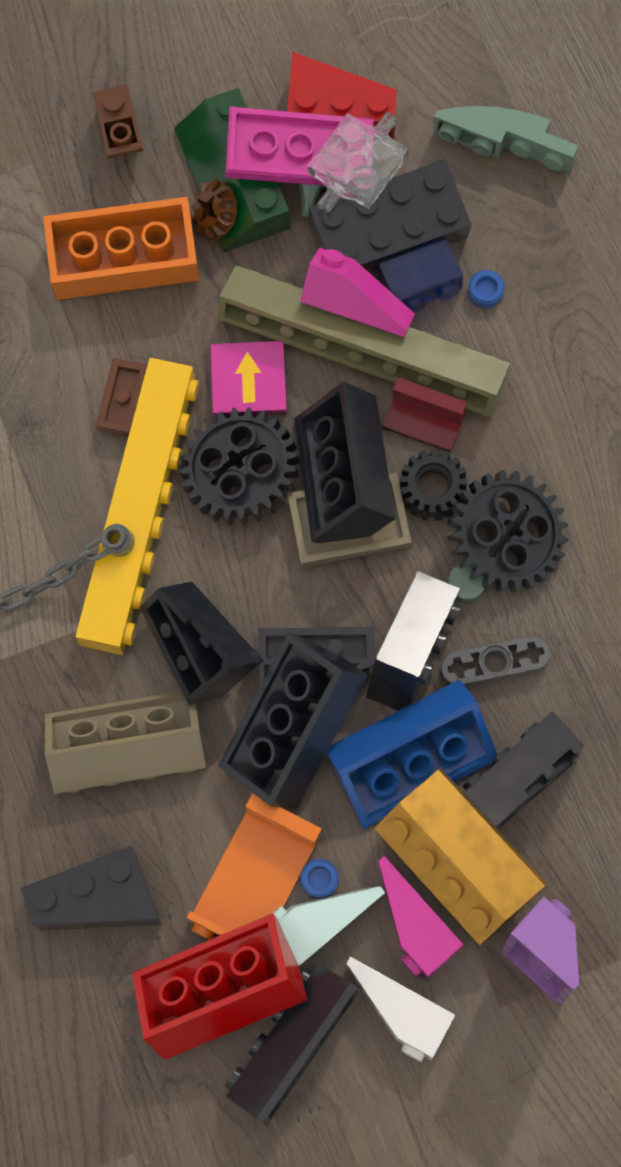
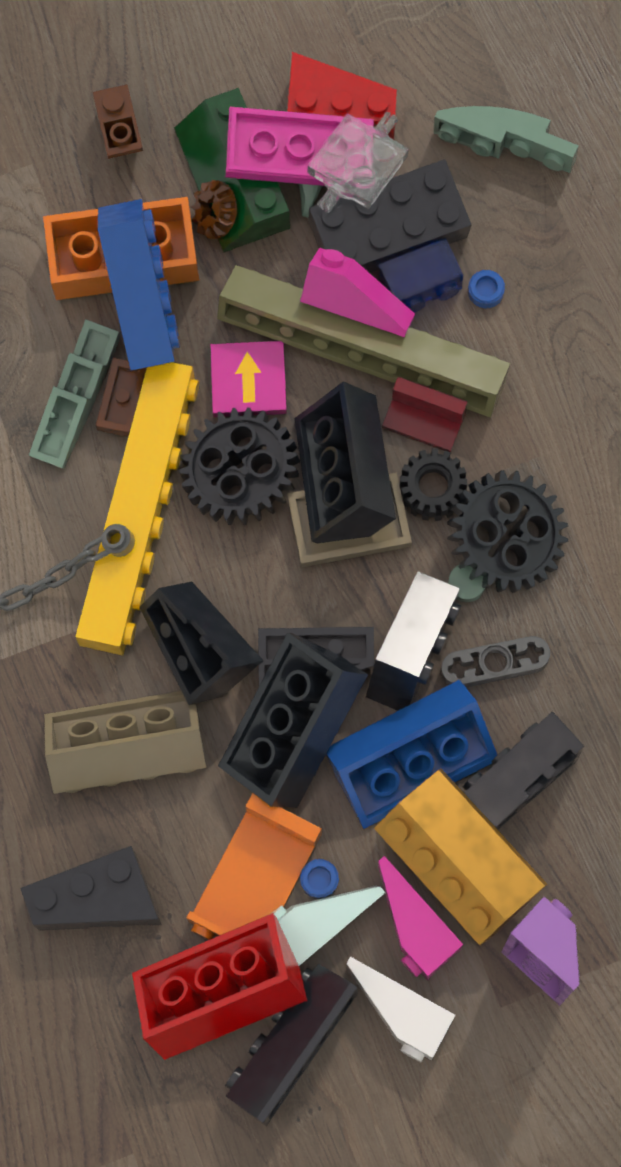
(75, 394): none -> sand green slope
(135, 281): none -> blue brick

